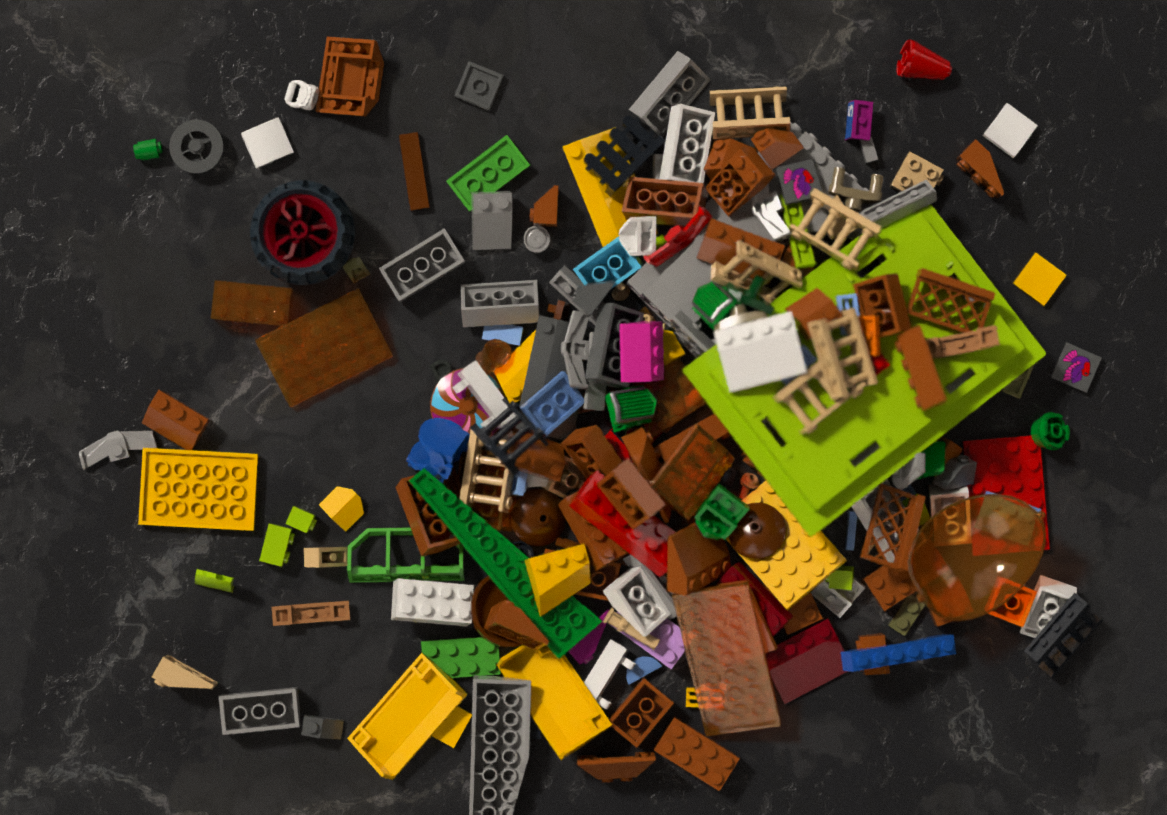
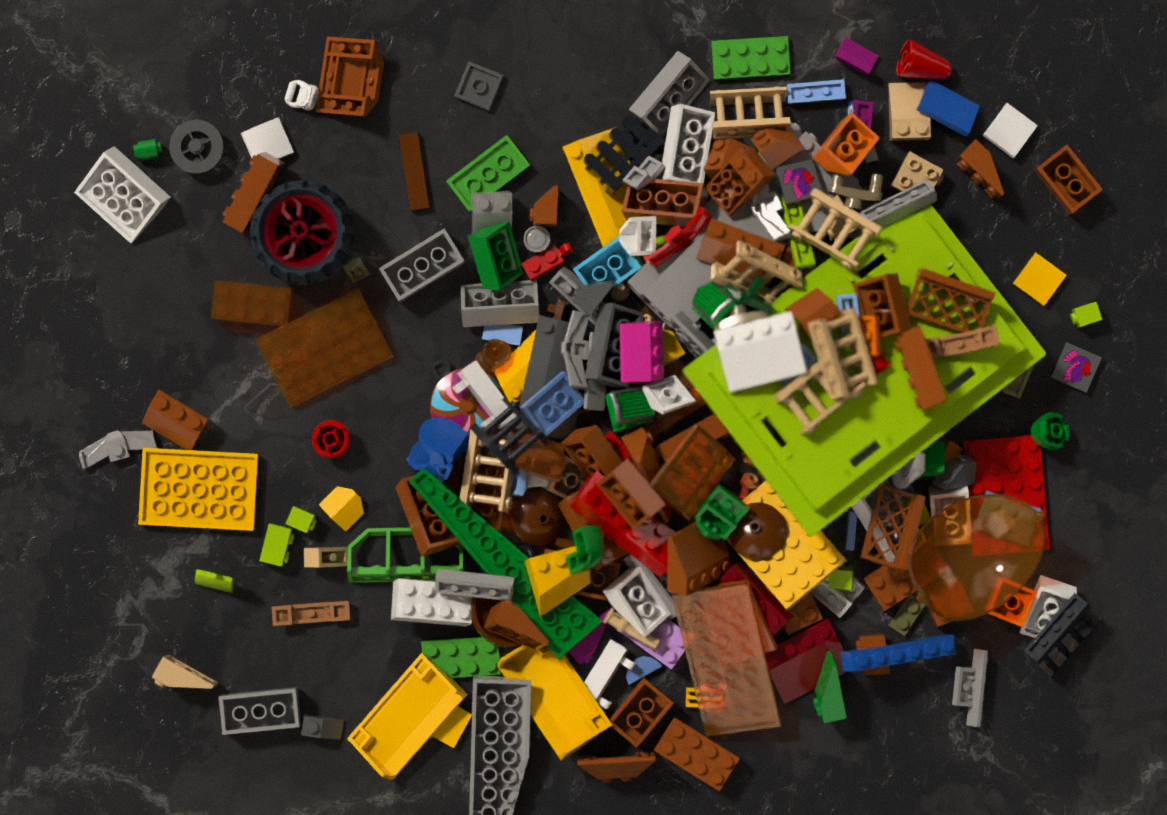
(122, 194): none -> white slope
(254, 187): none -> dark orange brick
(331, 439): none -> red cone
(474, 584): none -> light grey slope
(496, 256): none -> green slope
(546, 261): none -> red plate
(589, 549): none -> green brick
(644, 174): none -> light grey slope
(667, 395): none -> white slope
(750, 57): none -> bright green plate
(816, 91): none -> light blue plate
(828, 692): none -> green slope
(846, 146): none -> orange slope
(856, 56): none -> magenta panel
(904, 119): none -> tan slope
(948, 107): none -> blue tile
(970, 687): none -> light grey bracket
(1068, 179): none -> dark orange brick
(1085, 314): none -> lime brick

